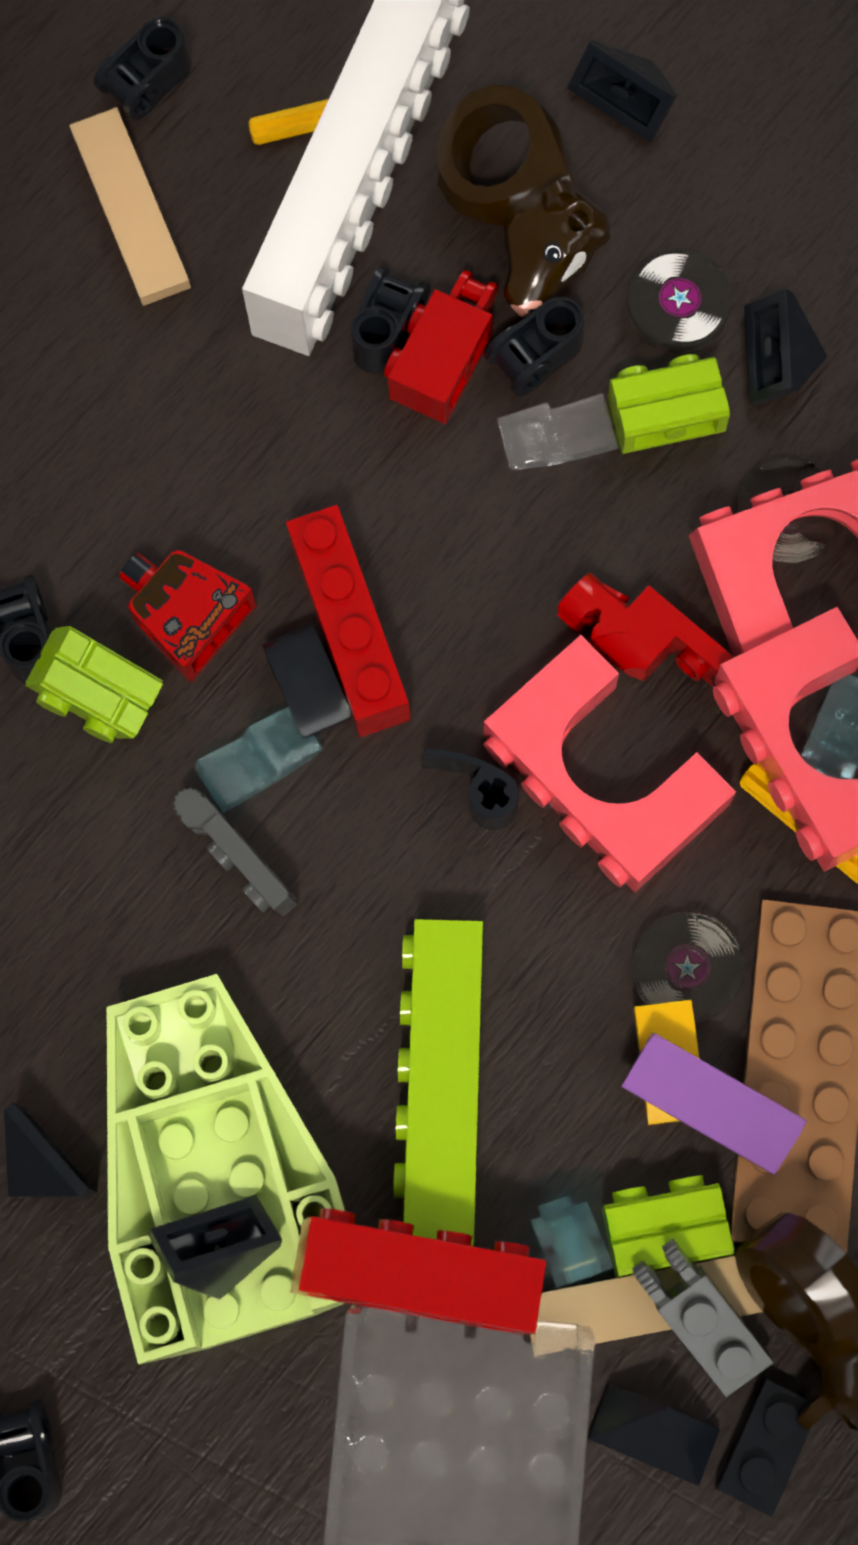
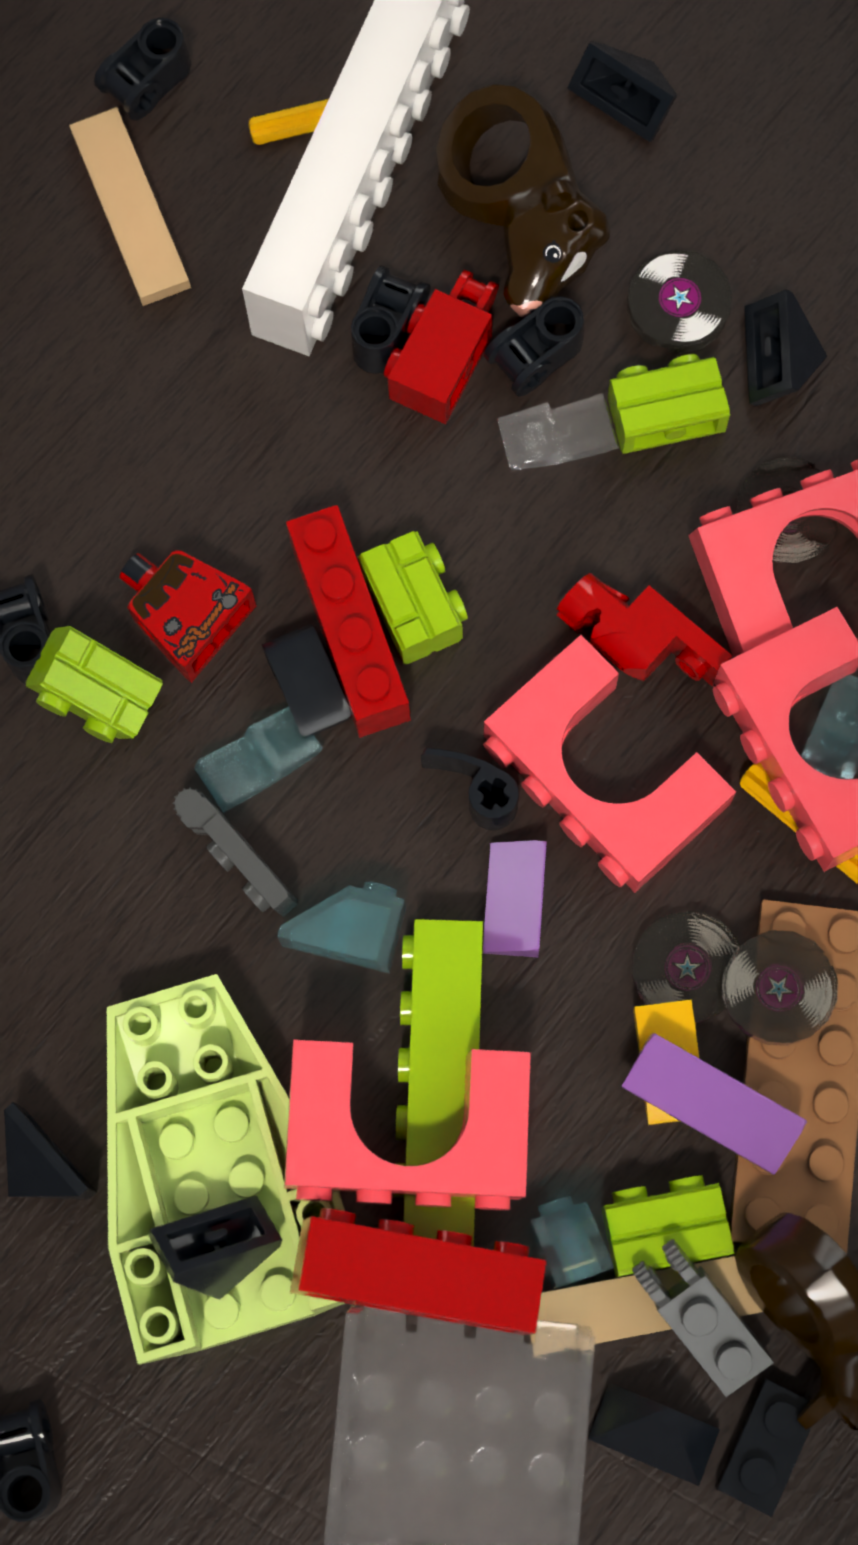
(350, 927): none -> clear light blue slope
(412, 597): none -> lime brick
(482, 1164): none -> coral arch
(514, 898): none -> medium lavender slope
(779, 988): none -> clear smoke tile

